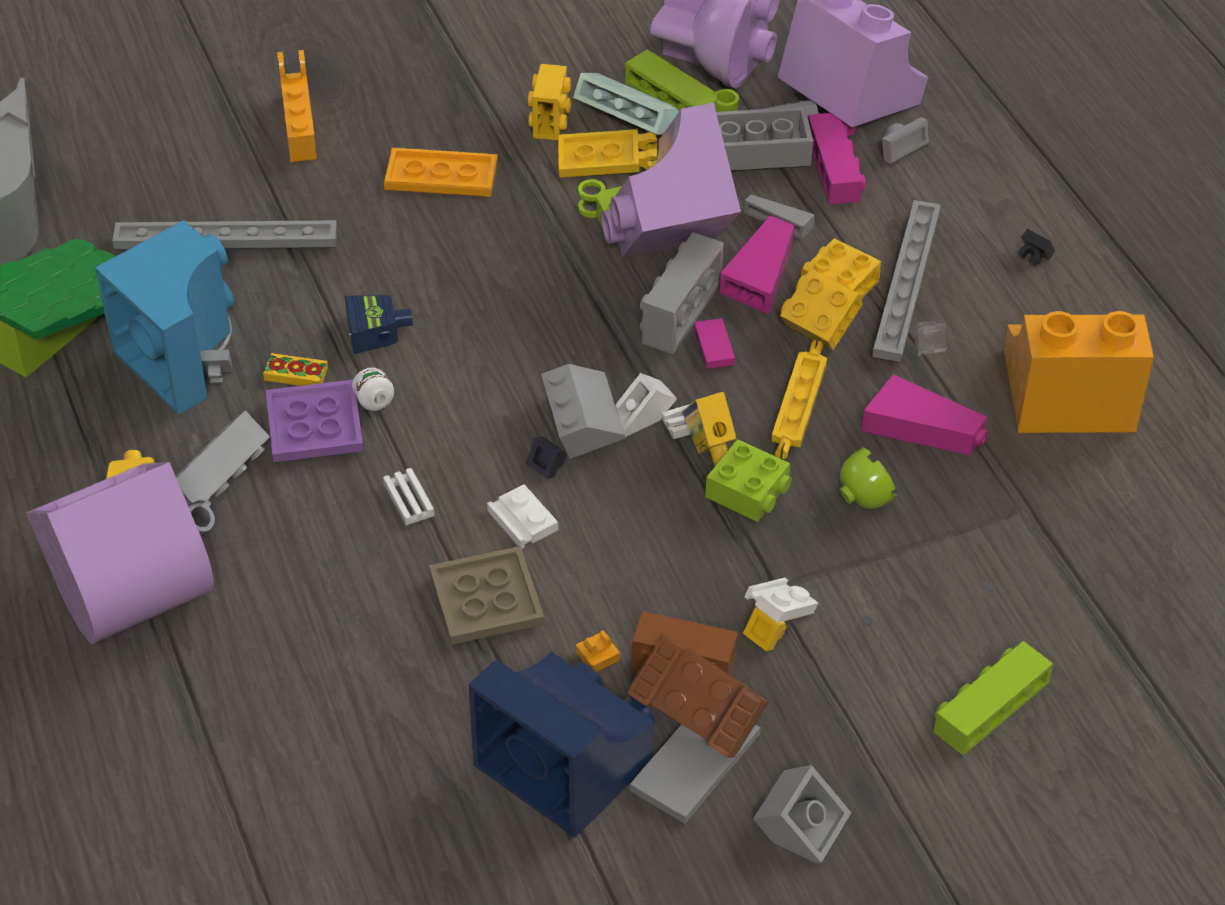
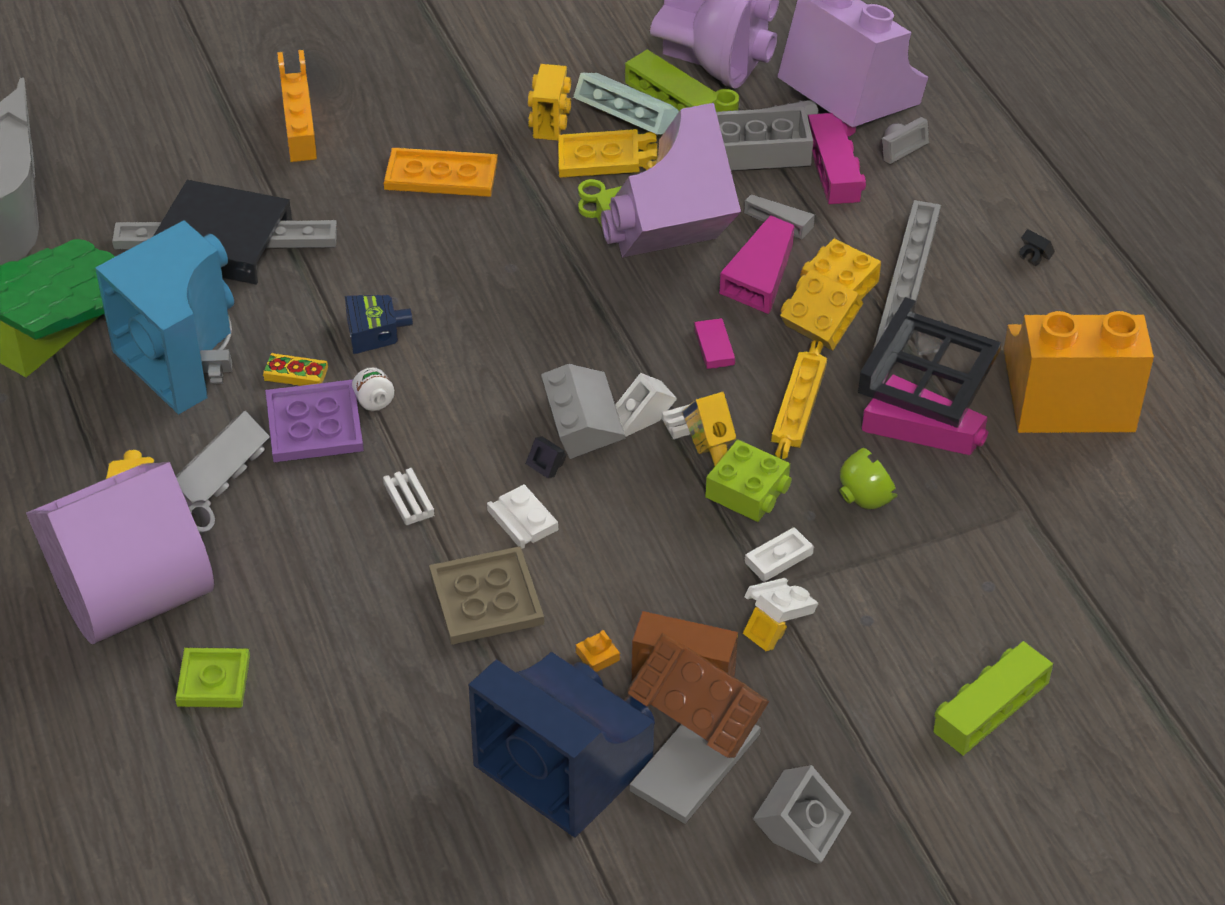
(212, 677): none -> lime tile
(236, 217): none -> black panel
(681, 292): light grey brick -> none
(778, 554): none -> white plate
(890, 350): none -> black window

